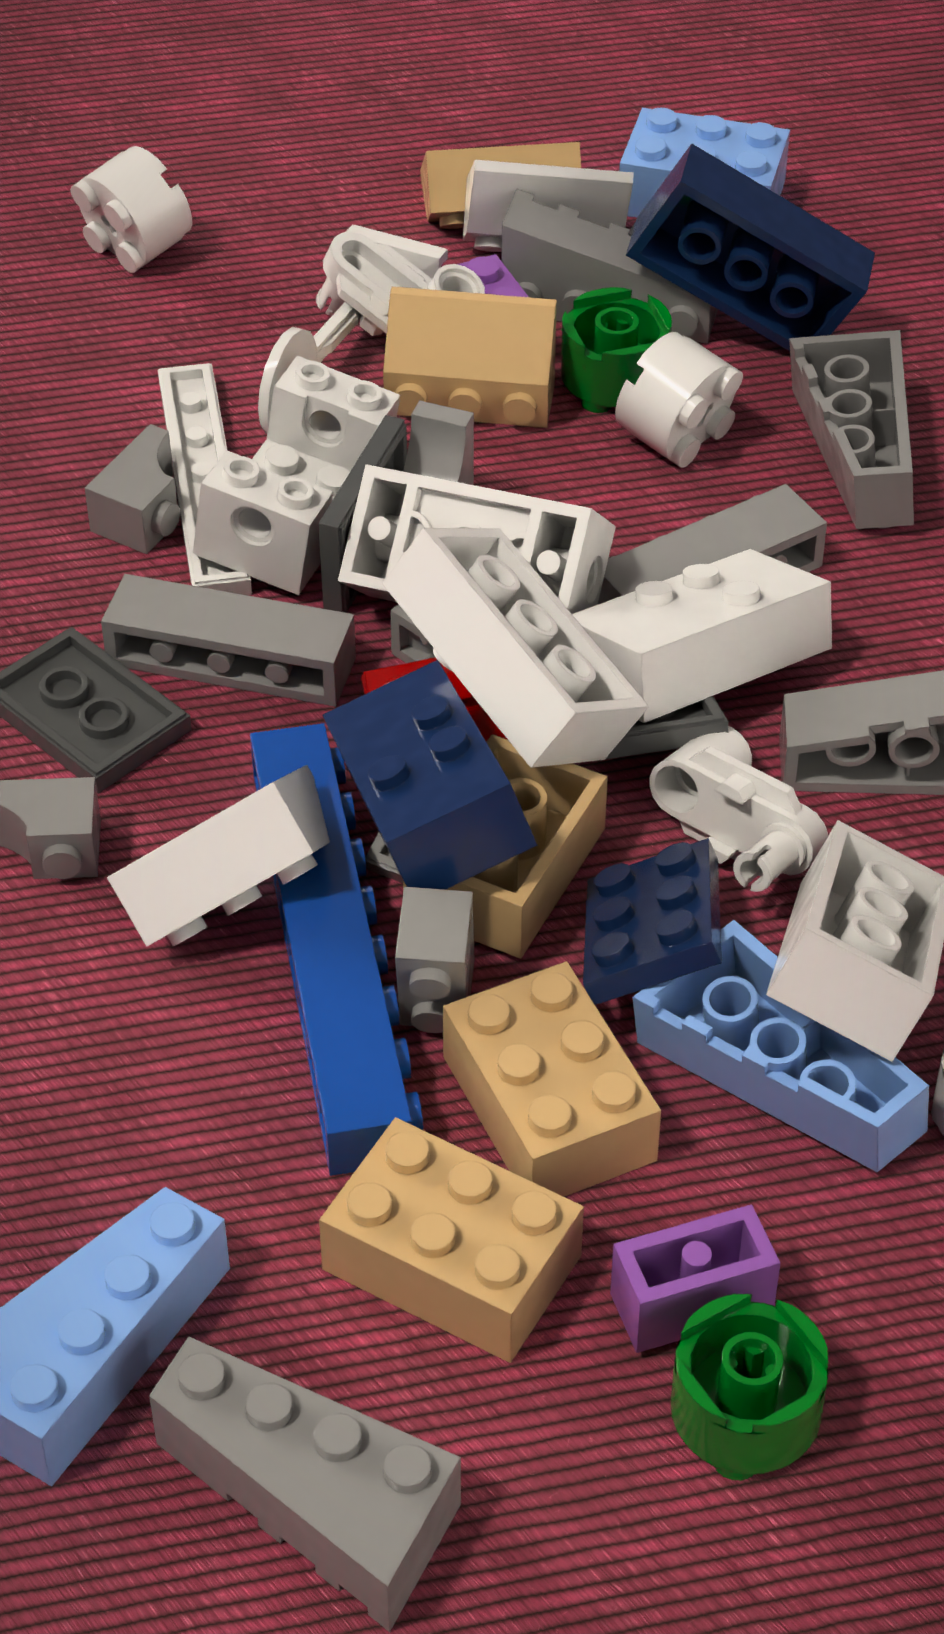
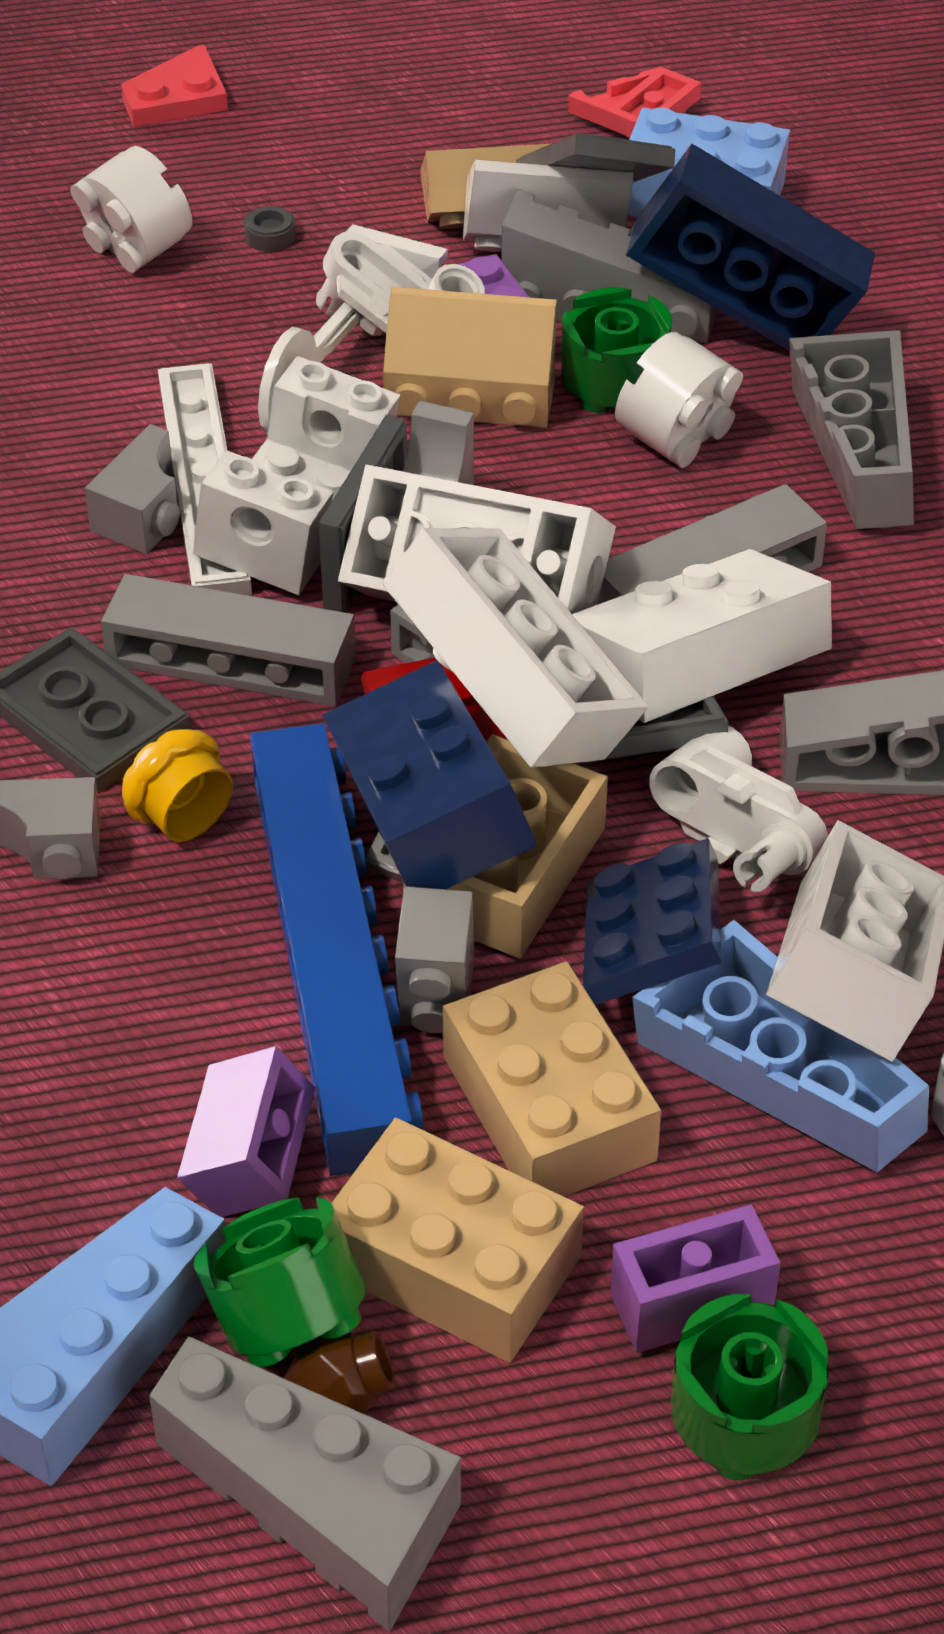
(175, 90): none -> coral wing
(178, 784): none -> yellow piece
(224, 860): white slope -> none
(247, 1132): none -> medium lavender brick
(269, 228): none -> dark grey tile
(282, 1280): none -> green brick
(344, 1369): none -> reddish brown rock
(605, 154): none -> dark grey tile
(627, 95): none -> coral wing

